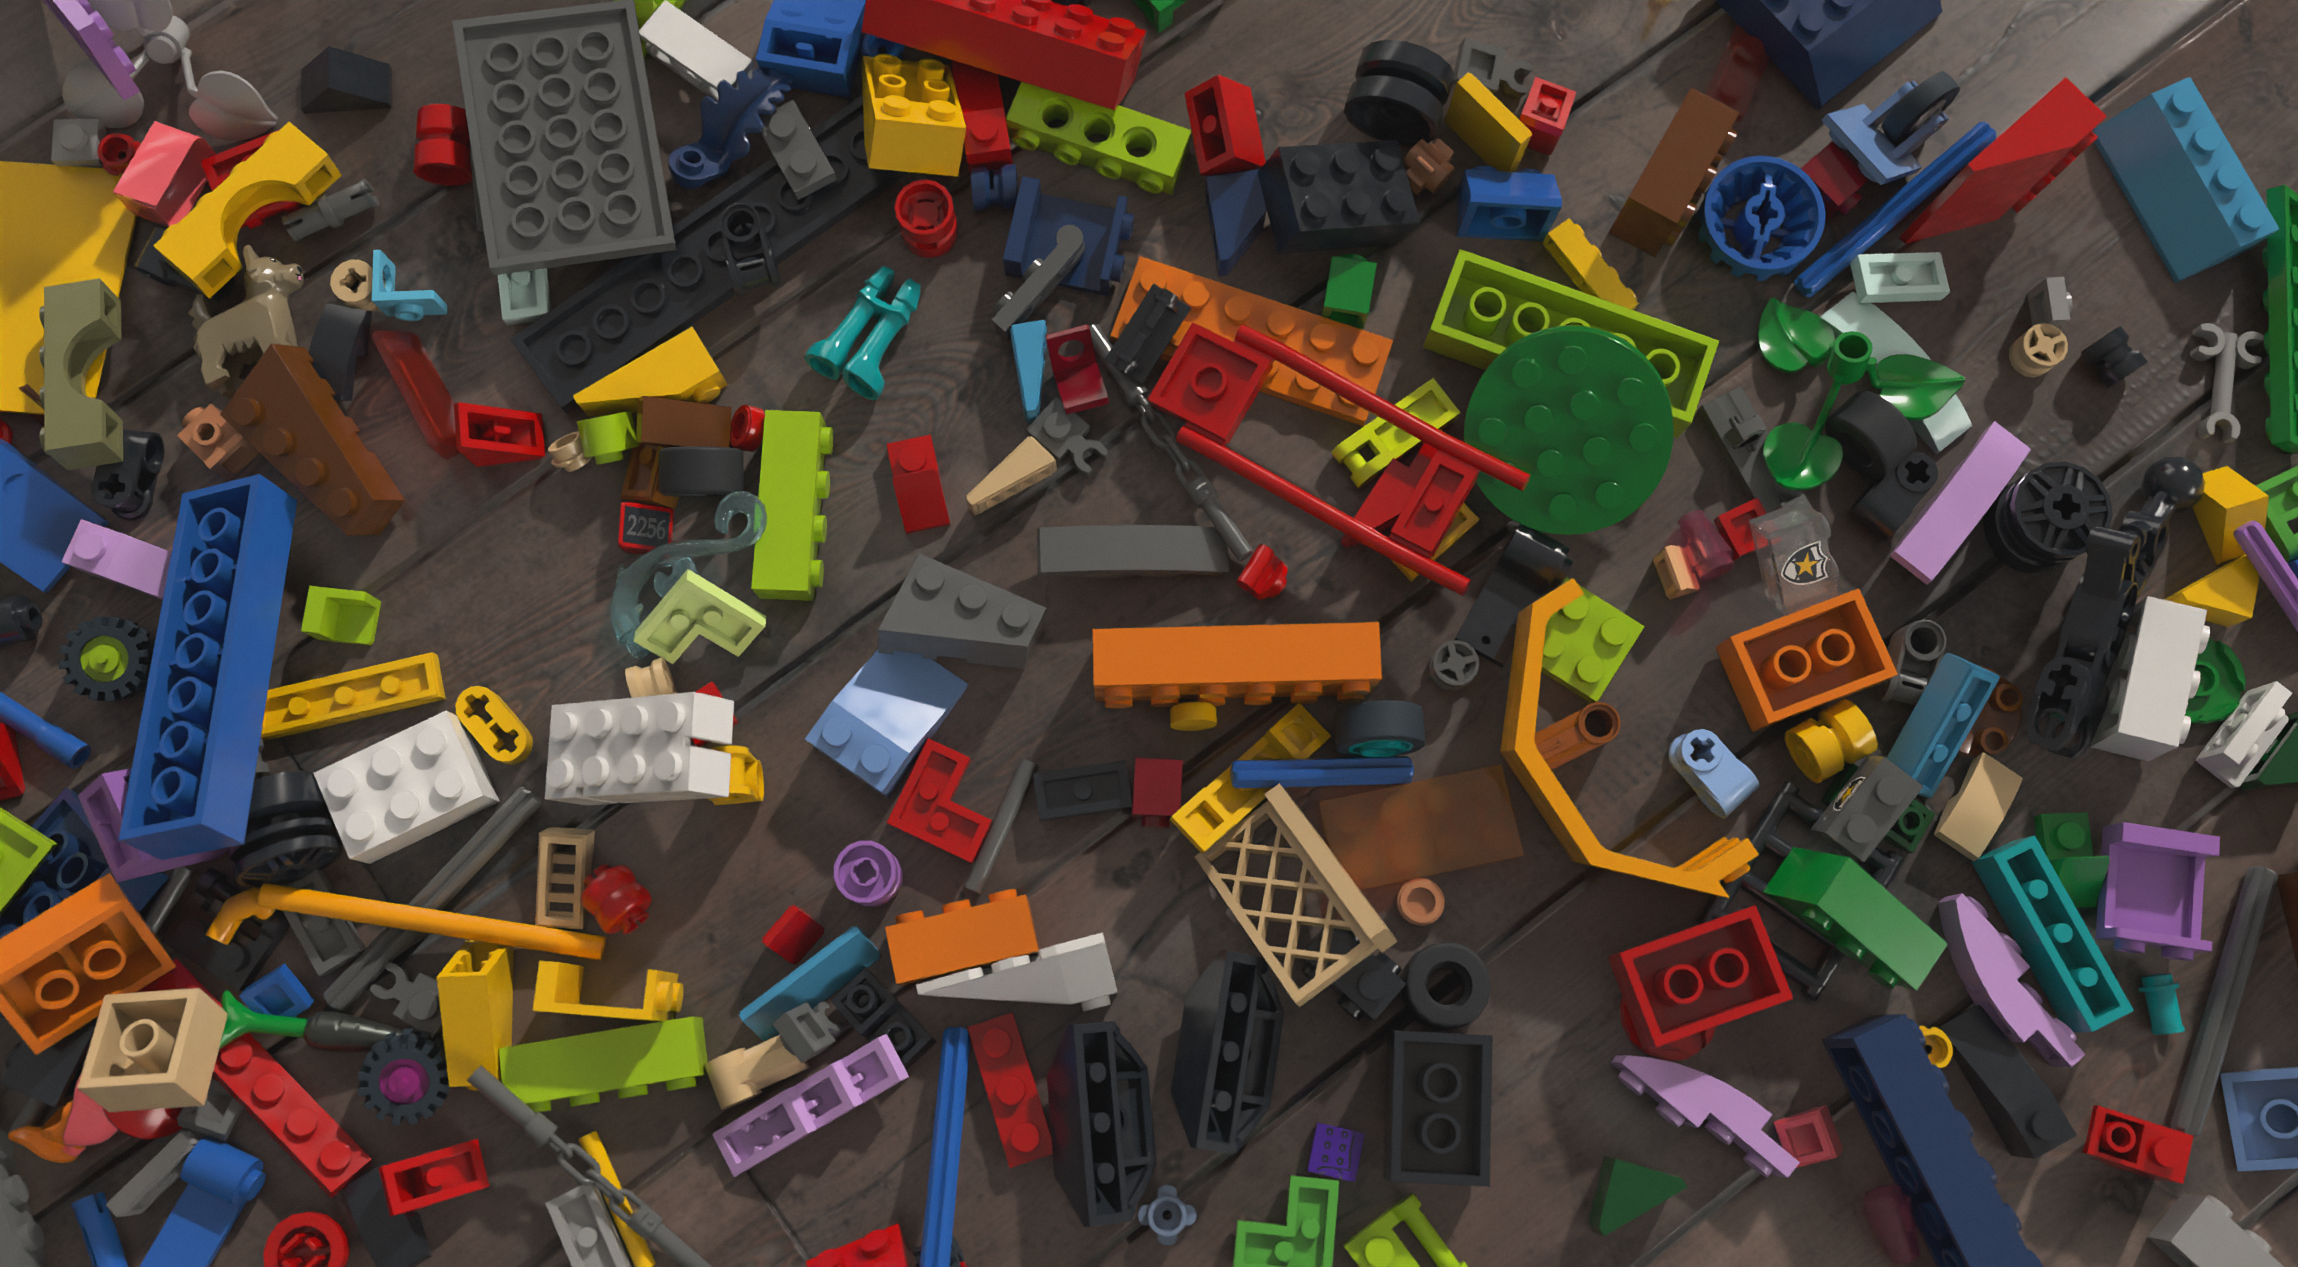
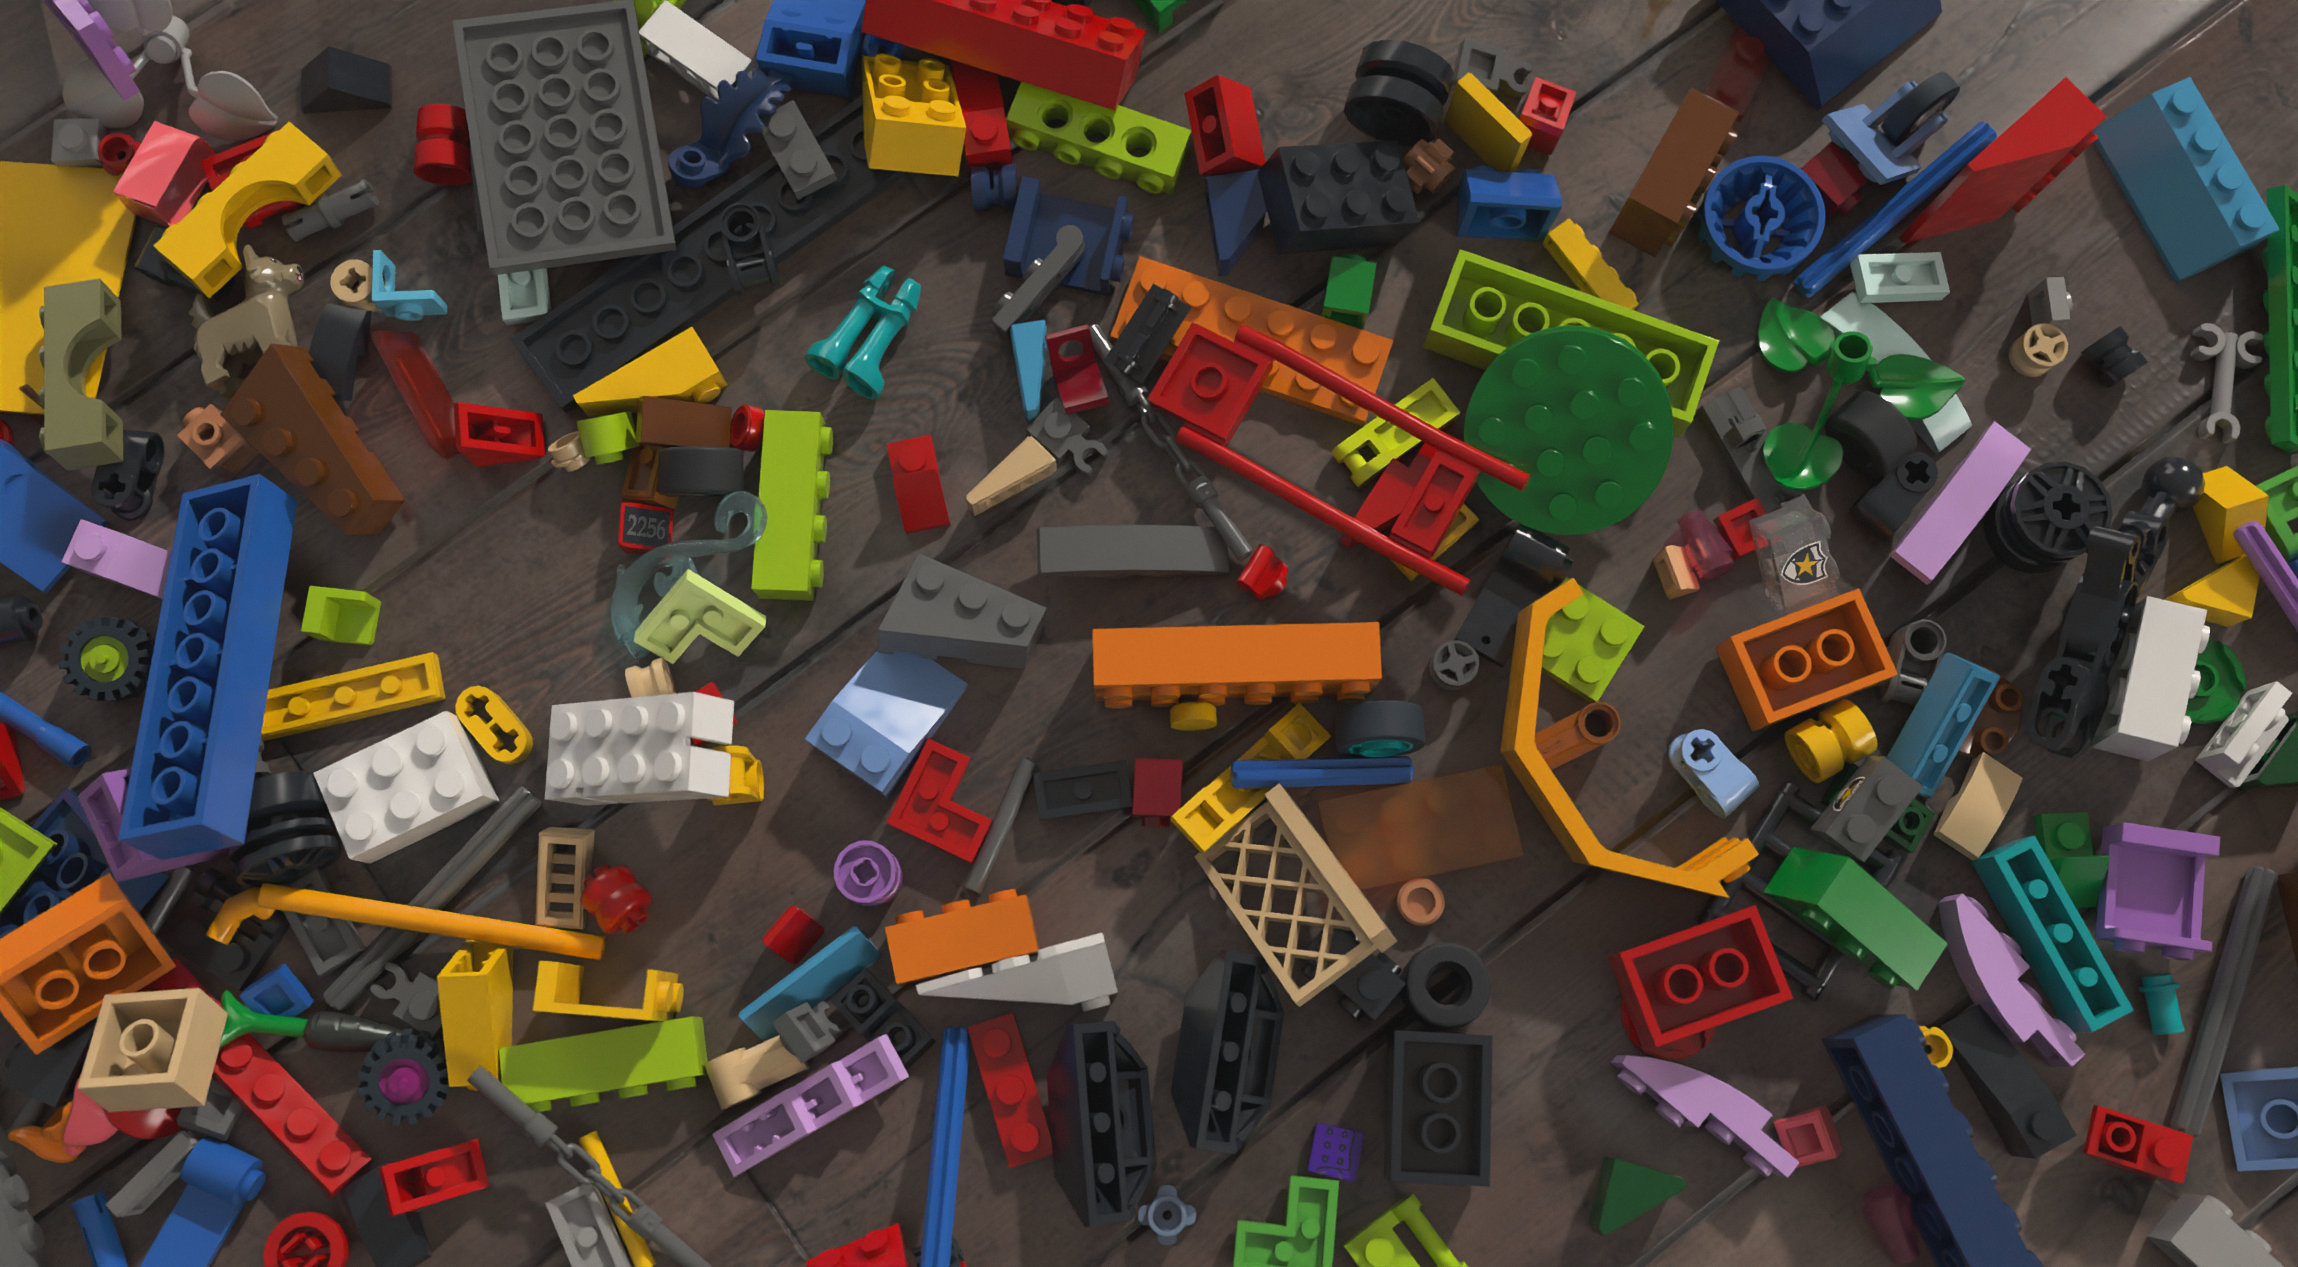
(926, 218): red wheel -> none

